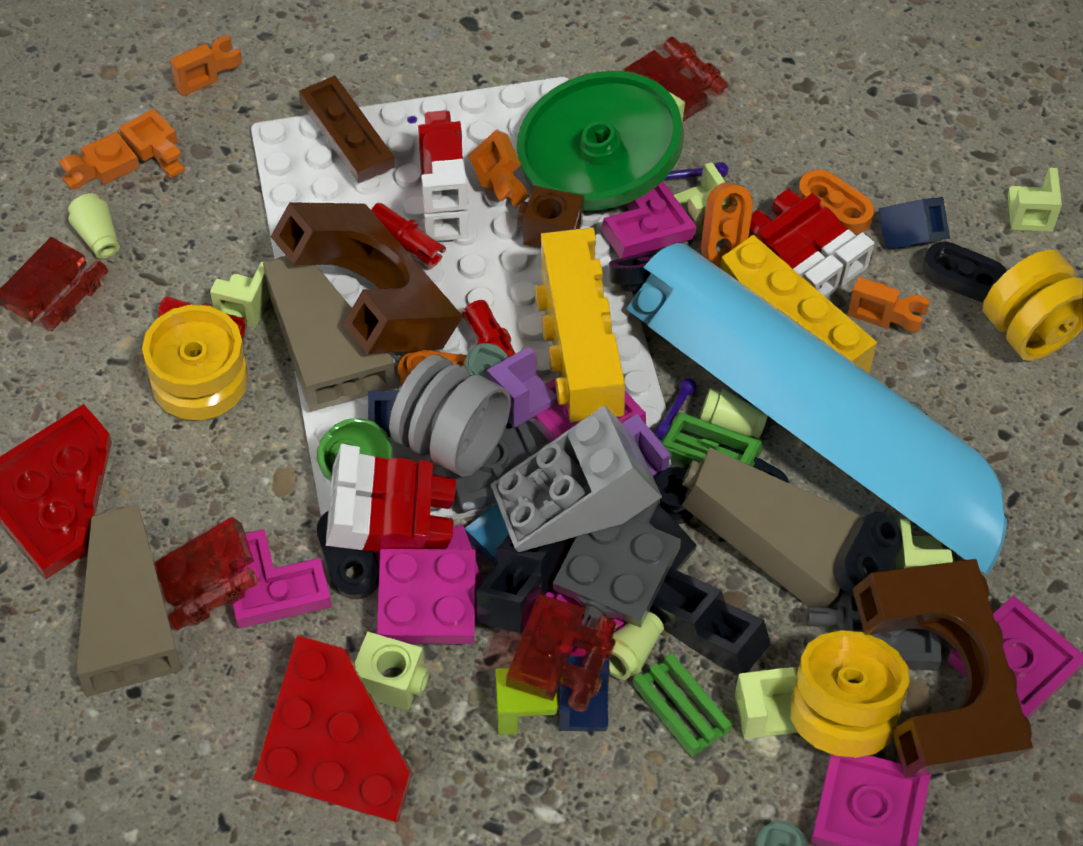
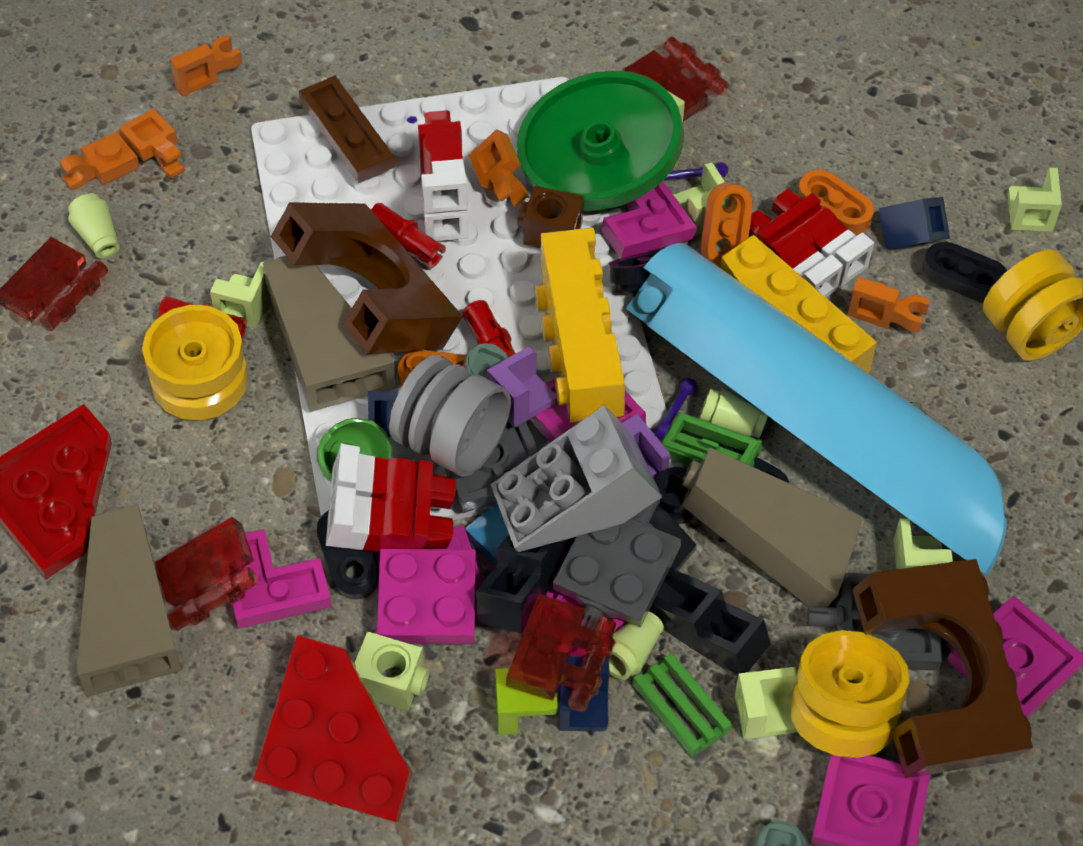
(870, 544): black plate -> none

